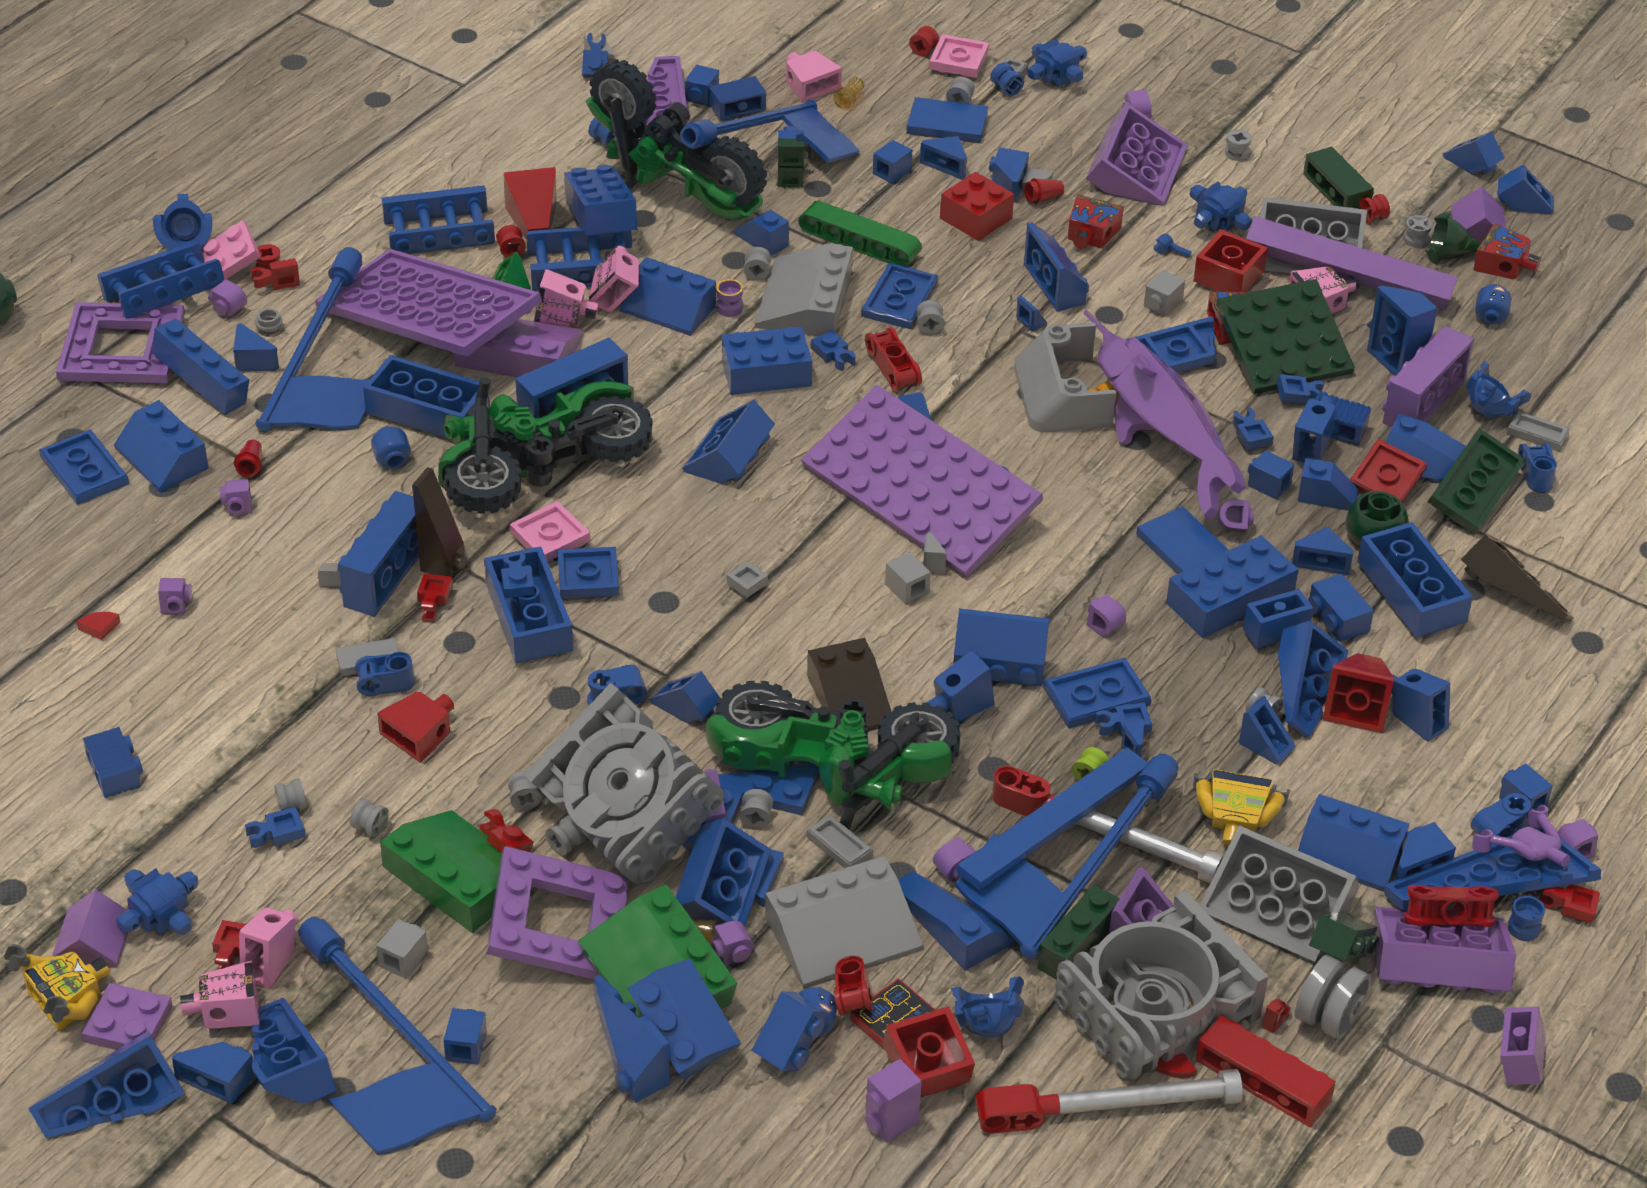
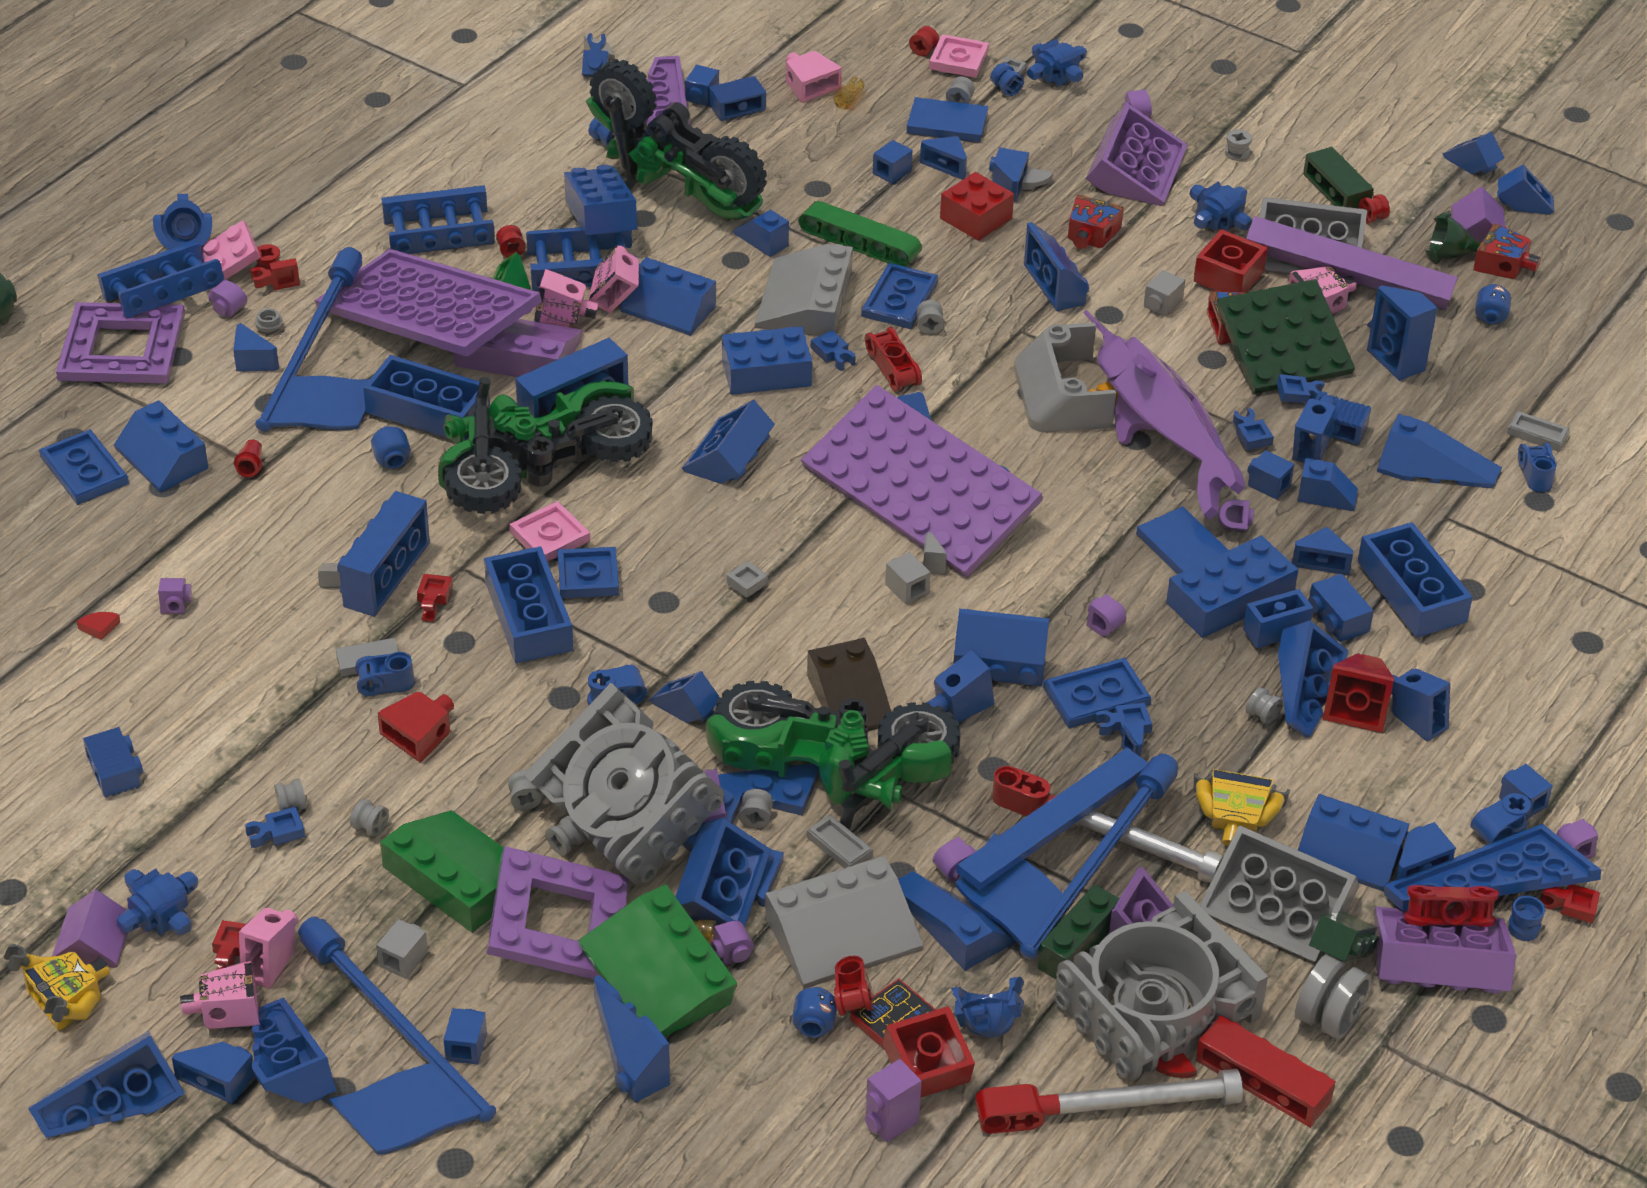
(125, 1015): medium lavender plate -> none
(200, 366): blue brick -> none
(237, 496): medium lavender plate -> none
(437, 533): dark brown wedge -> none
(503, 835): red plate -> none
(517, 577): blue plate -> none
(531, 198): red slope -> none
(686, 1016): blue slope -> none
(729, 297): medium lavender wheel -> none
(757, 256): light grey wheel -> none
(790, 157): dark green hips -> none
(790, 1031): blue brick -> none
(818, 132): blue flag -> none
(1029, 314): blue slope -> none
(1043, 189): red cone -> none
(1090, 760): lime wheel -> none
(1166, 242): blue hand -> none
(1183, 345): blue wing -> none
(1265, 733): blue slope -> none
(1275, 1015): red tile -> none
(1374, 513): dark green wheel -> none
(1388, 471): red tile -> none
(1417, 231): light grey wheel -> none
(1429, 377): medium lavender brick -> none
(1476, 481): dark green plate -> none
(1491, 397): blue helmet -> none
(1500, 568): dark brown wedge -> none
(1523, 1045): medium lavender brick -> none
(1528, 841): medium lavender piece -> none

